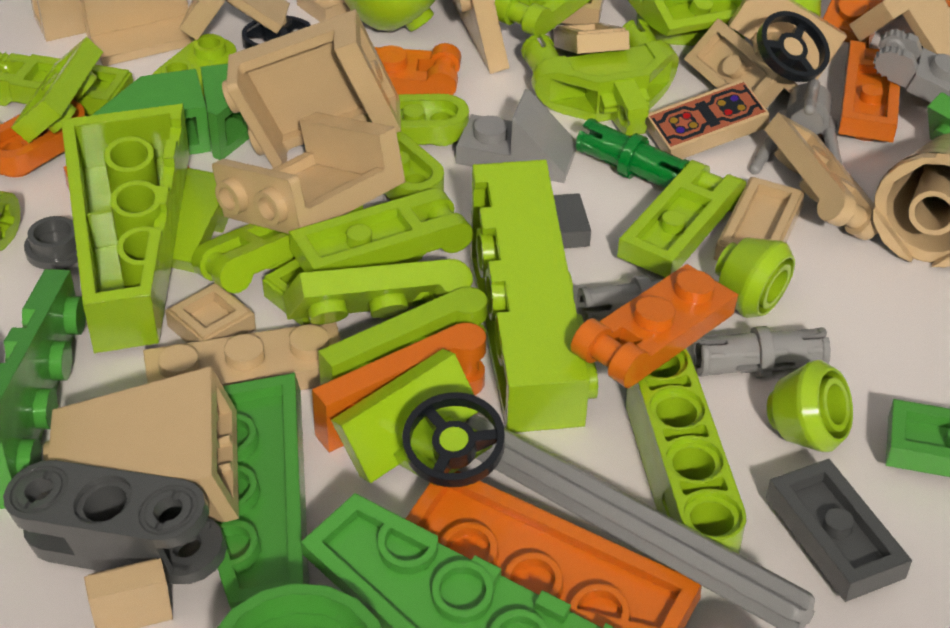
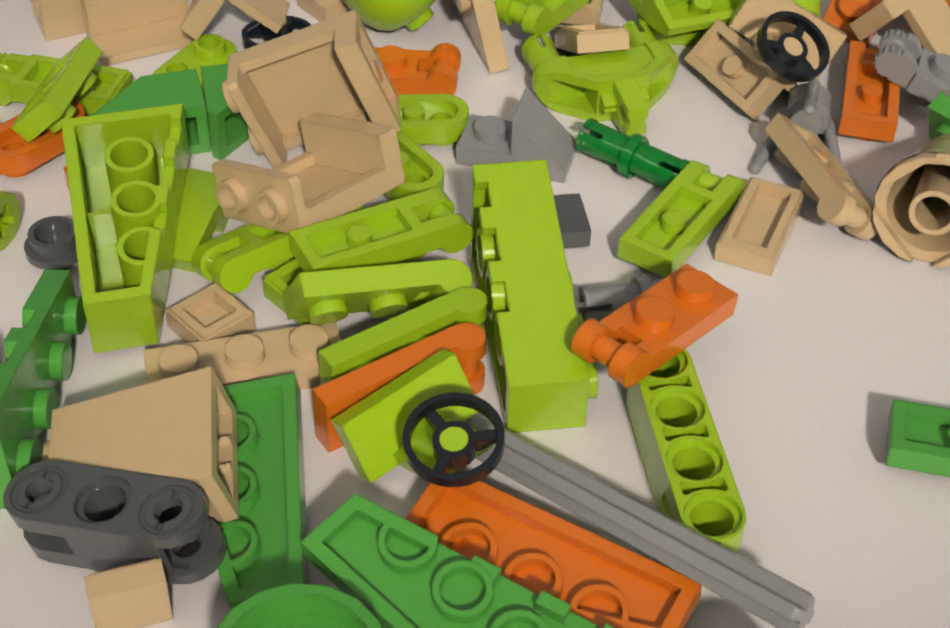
(707, 120): tile -> none
(757, 272): lime cone -> none
(760, 351): light grey pin -> none
(812, 407): lime cone -> none
(838, 530): dark grey plate -> none

